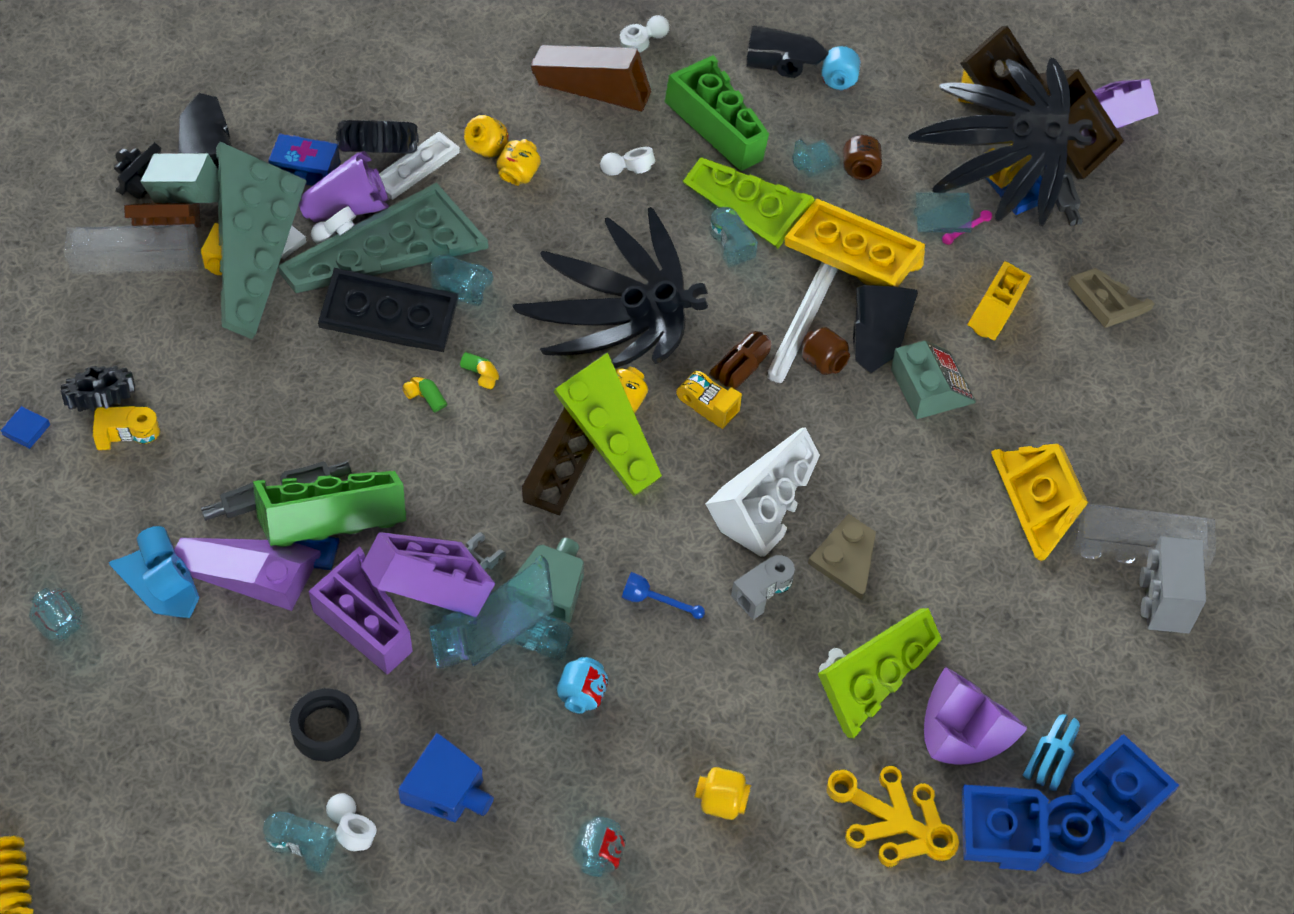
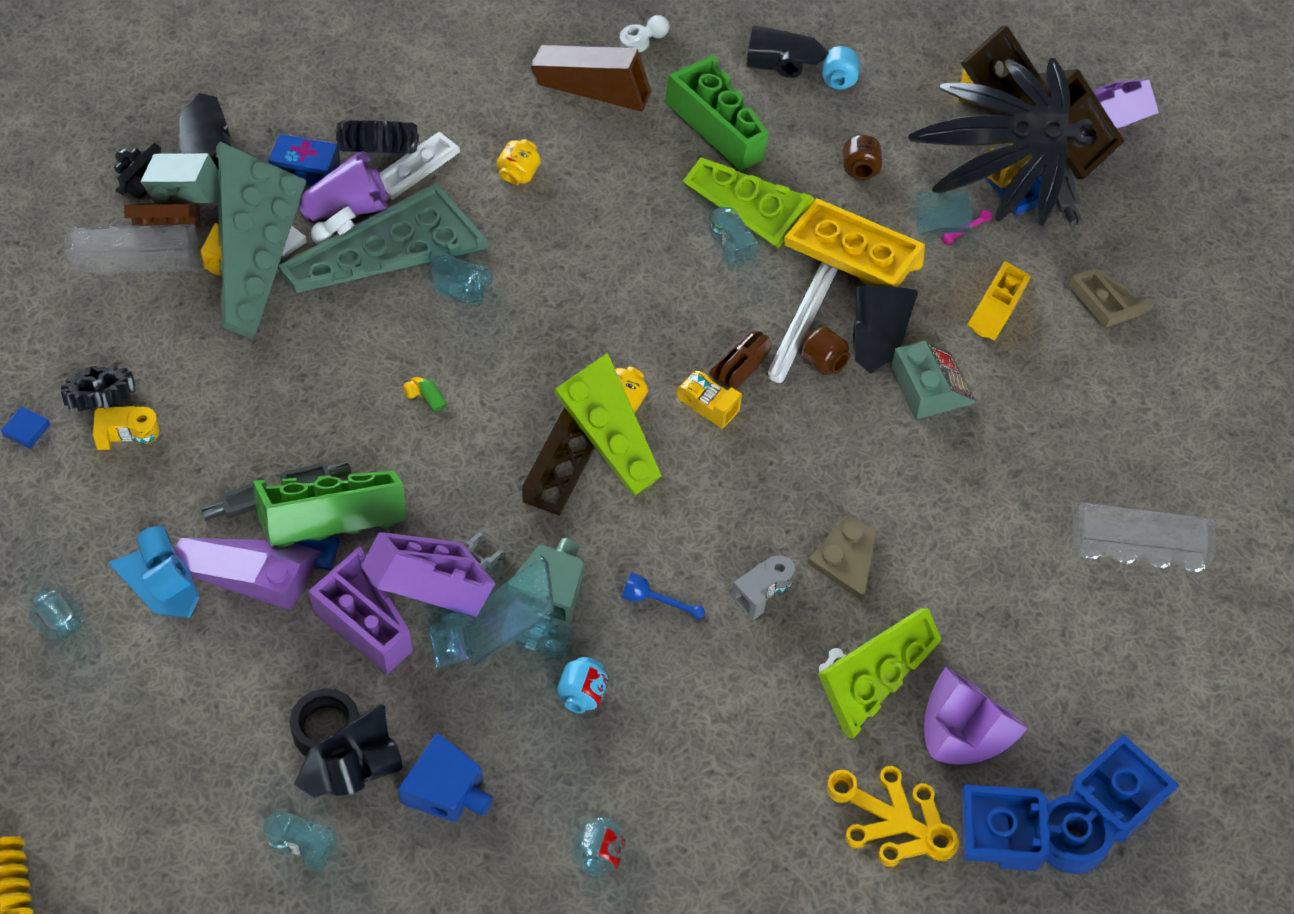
(351, 757): none -> black panel
(354, 830): white plate -> none
(388, 310): black tile -> none
(482, 366): yellow arm -> none
(486, 136): yellow head -> none
(636, 160): white plate -> none
(641, 307): black plant -> none
(723, 793): yellow head -> none
(757, 498): white wedge -> none
(814, 158): clear light blue bracket -> none
(1042, 493): yellow wing -> none
(1055, 751): medium azure arm -> none
(1173, 585): light grey brick -> none

